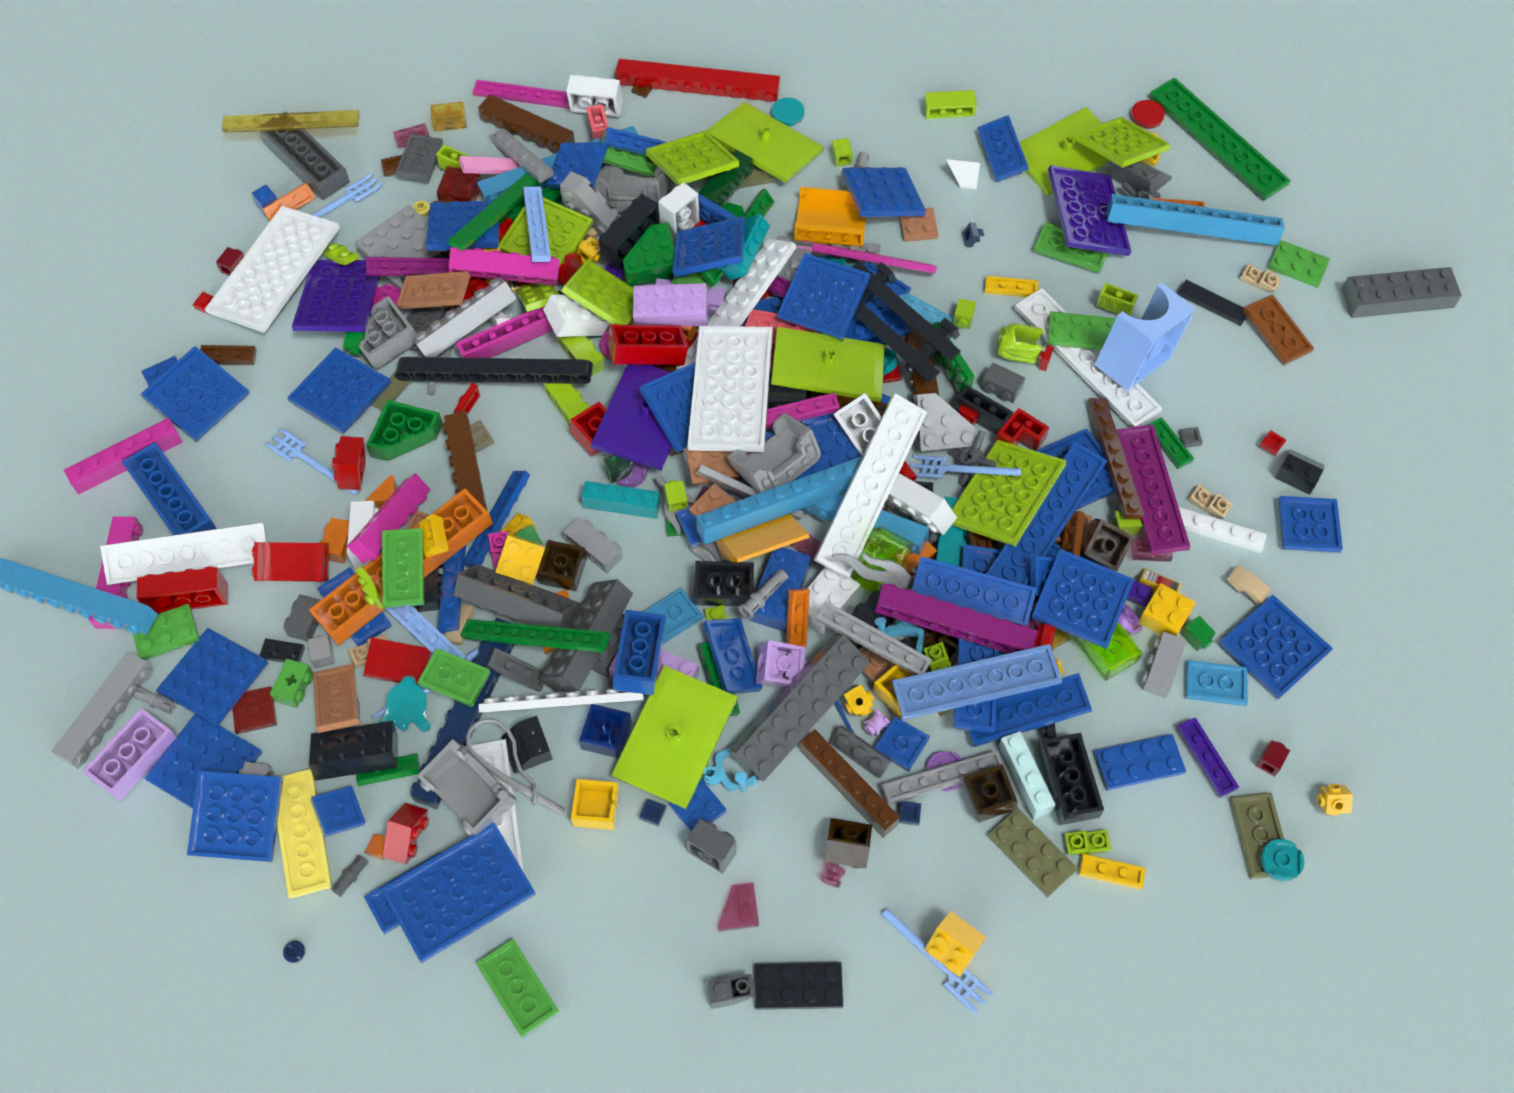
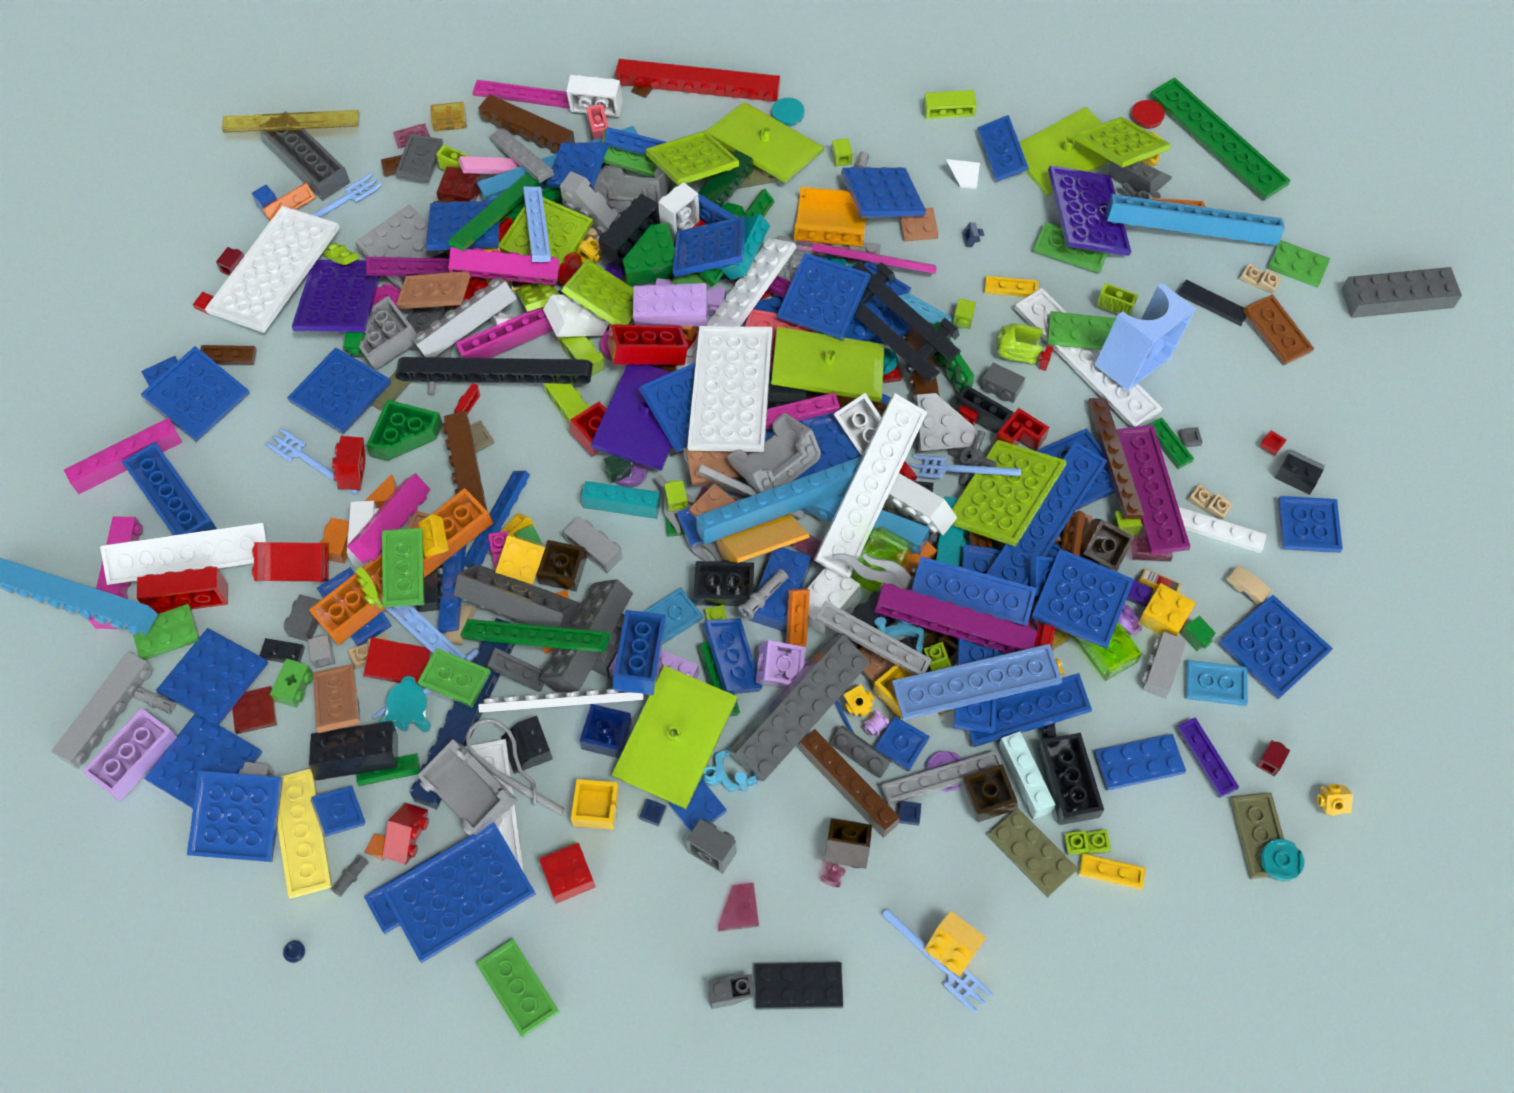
(422, 208): light yellow plate -> none
(567, 873): none -> red brick

